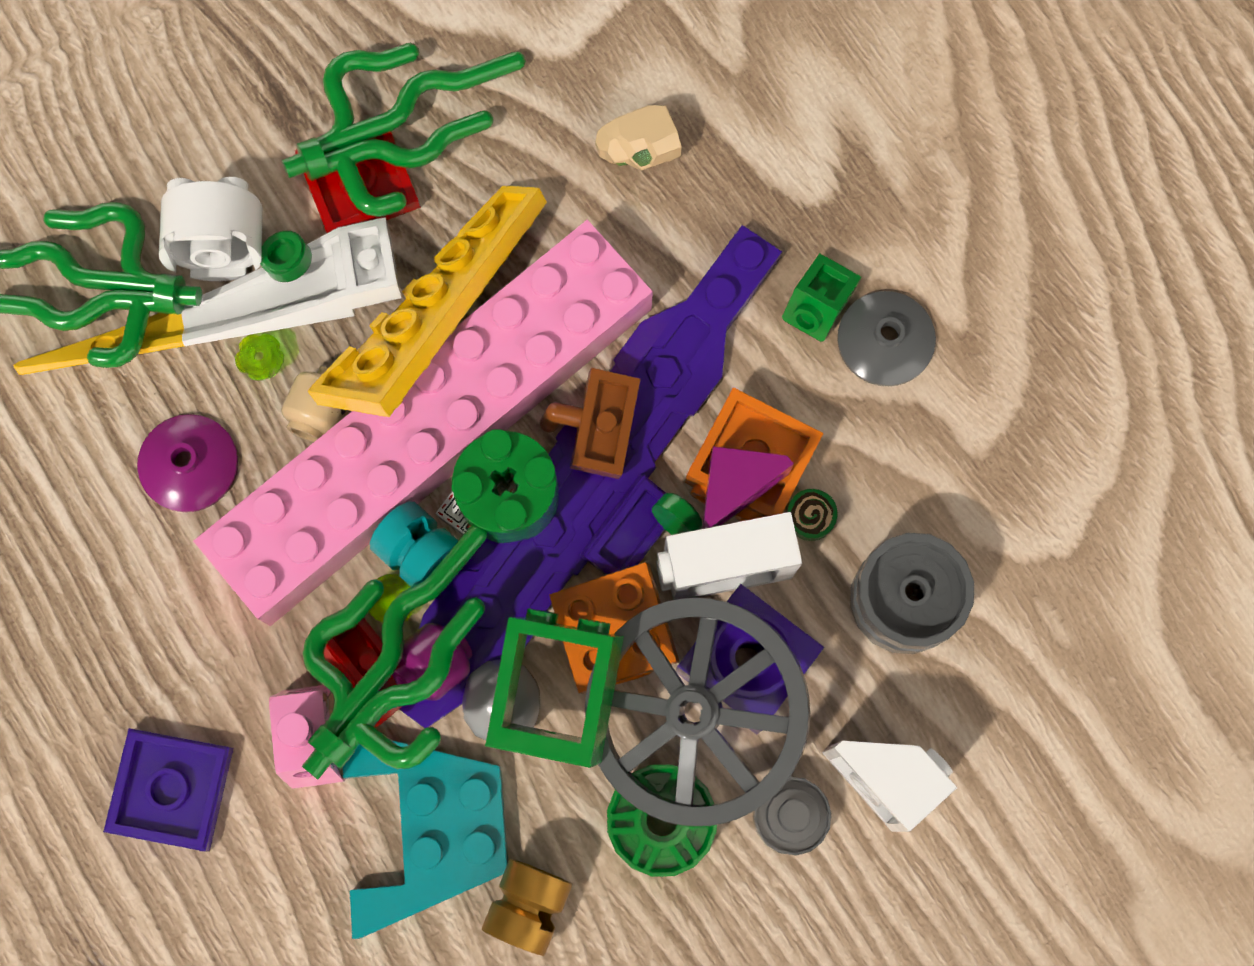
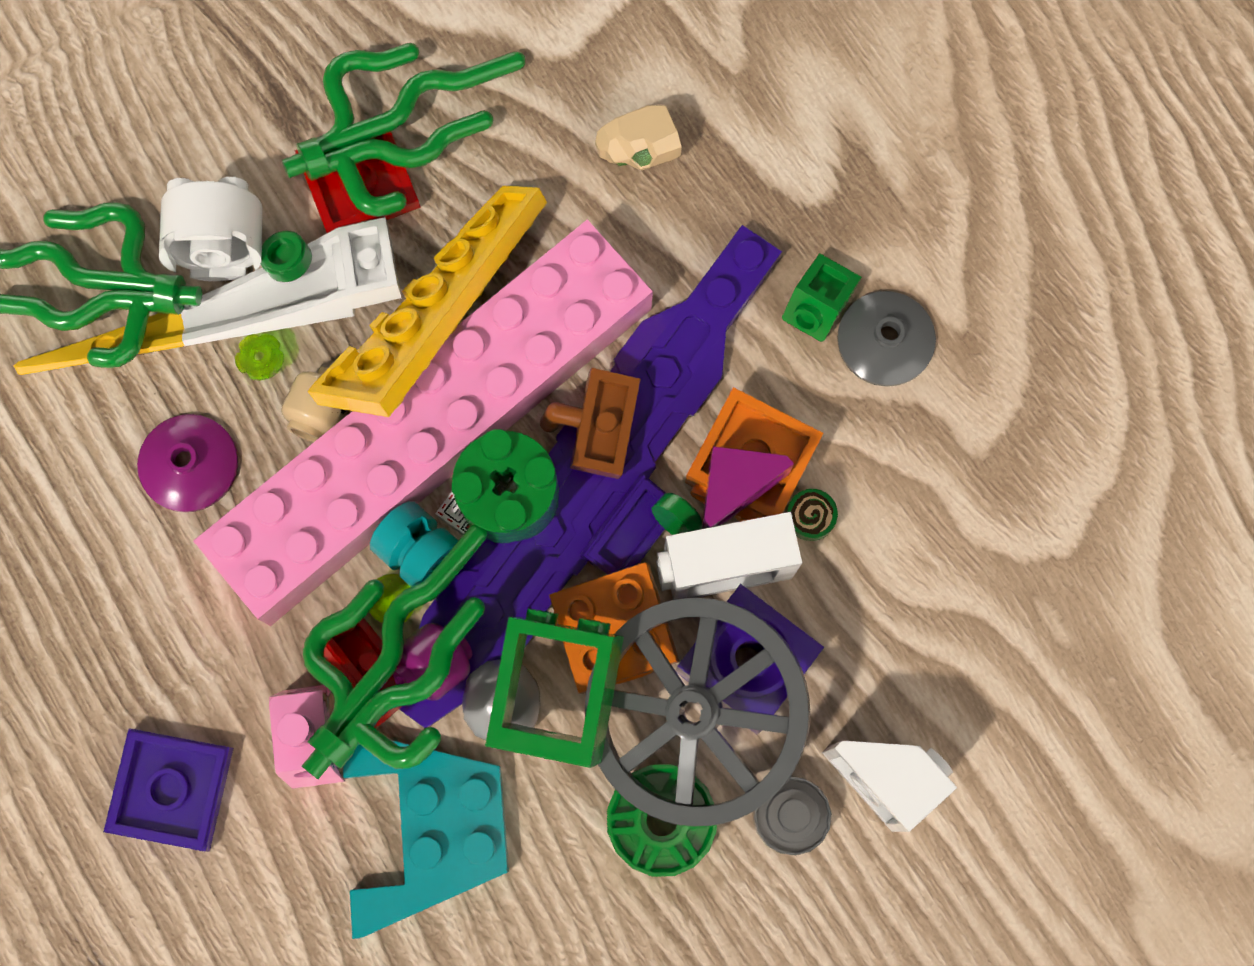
(526, 907): pearl gold wheel -> none
(938, 579): dark grey wheel -> none

